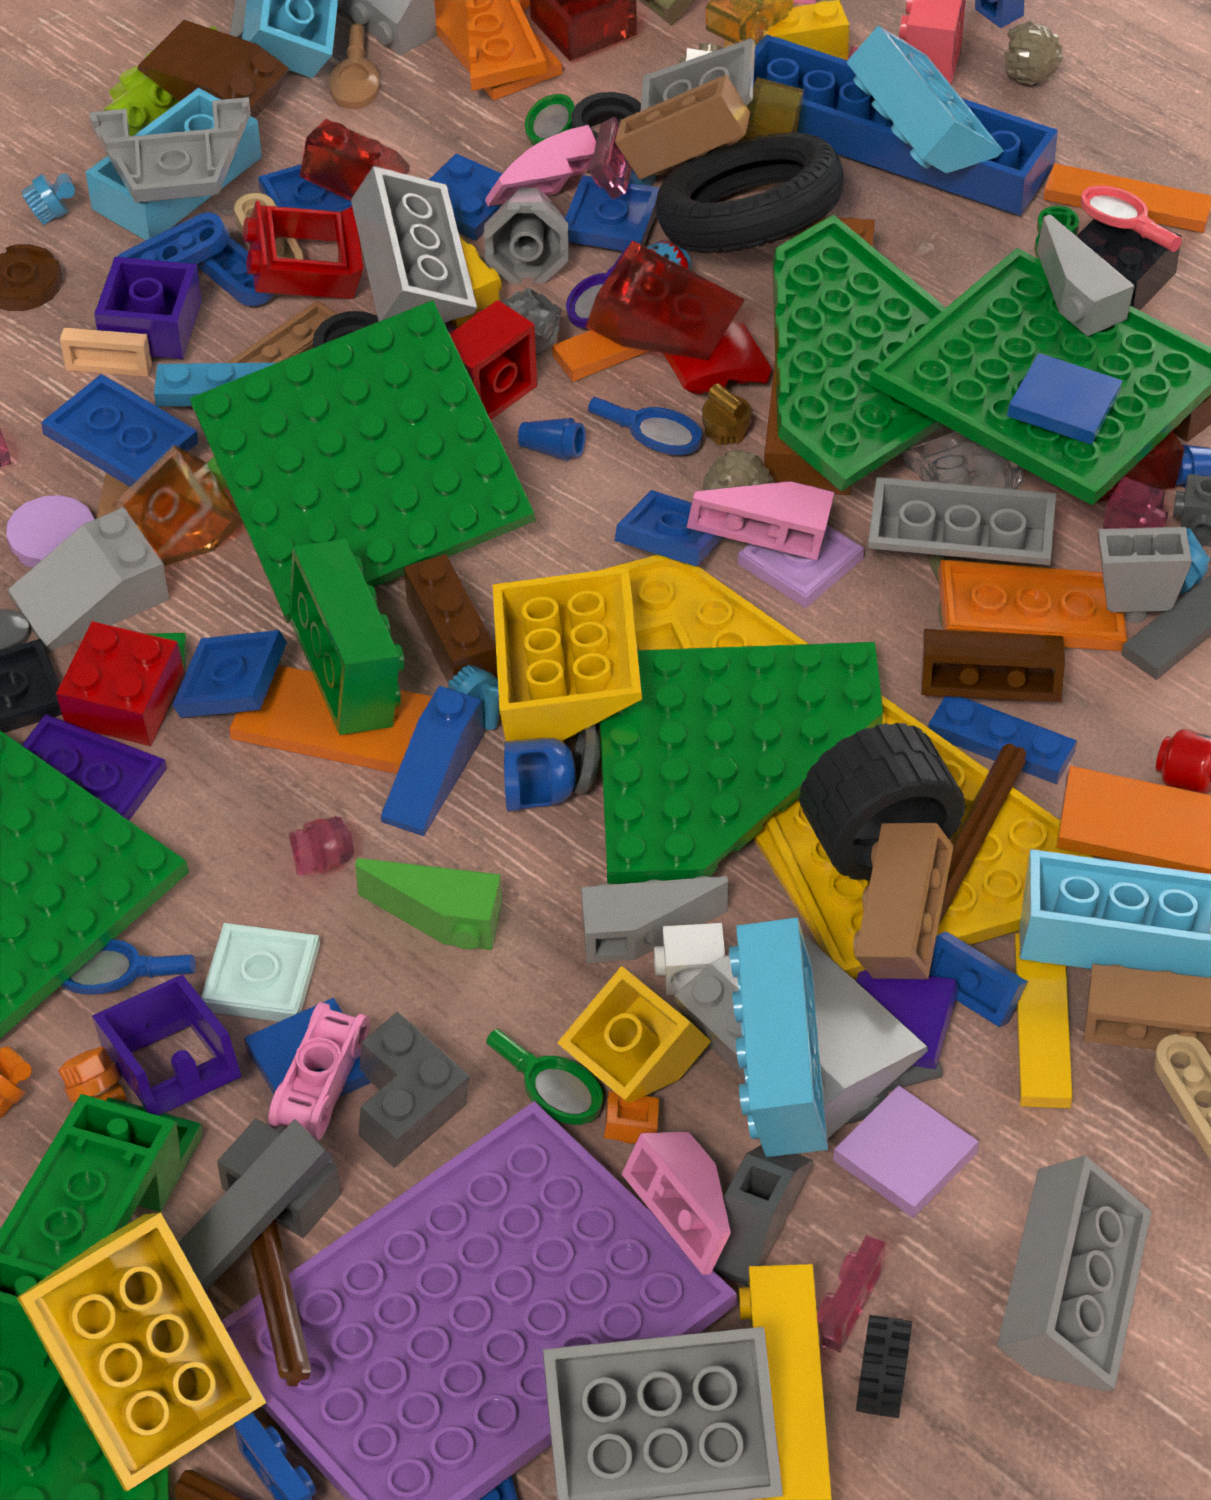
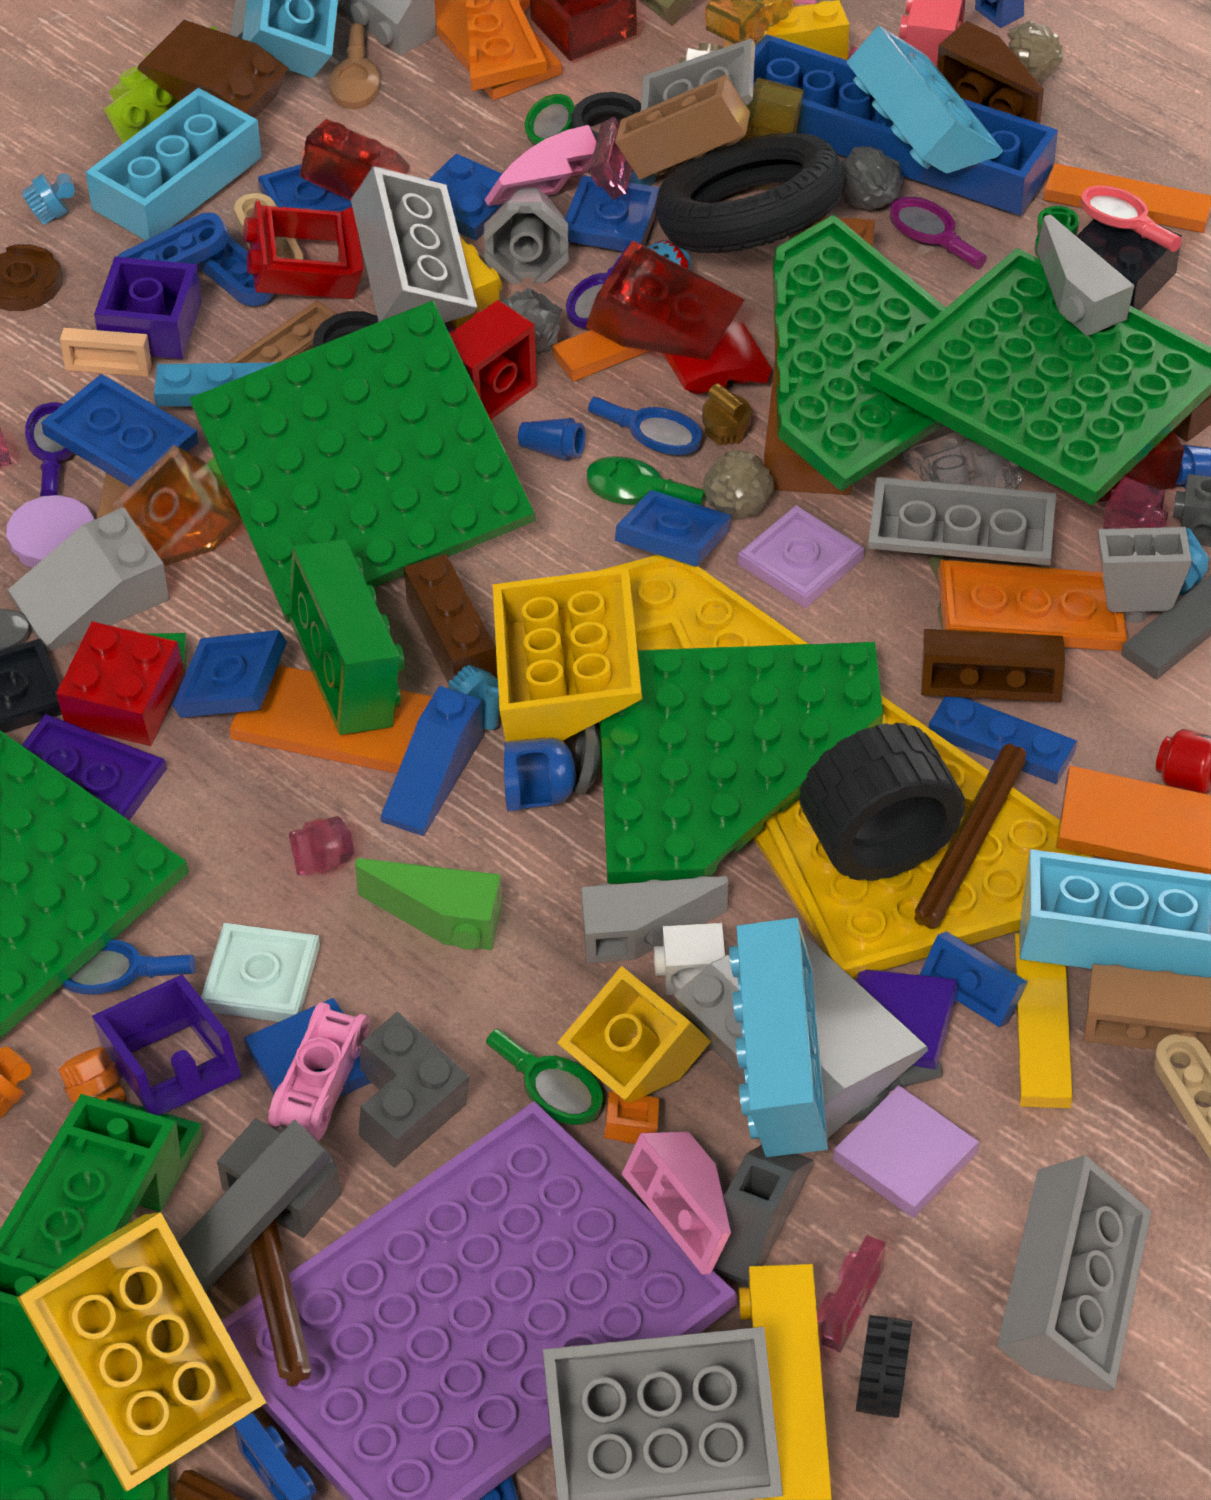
(45, 448): none -> dark purple piece
(176, 162): light grey wing -> none
(629, 480): none -> green piece
(771, 516): bright pink slope -> none
(870, 178): none -> dark grey piece
(903, 901): medium nougat brick -> none
(932, 225): none -> magenta piece
(989, 73): none -> reddish brown slope
(1064, 398): blue tile -> none

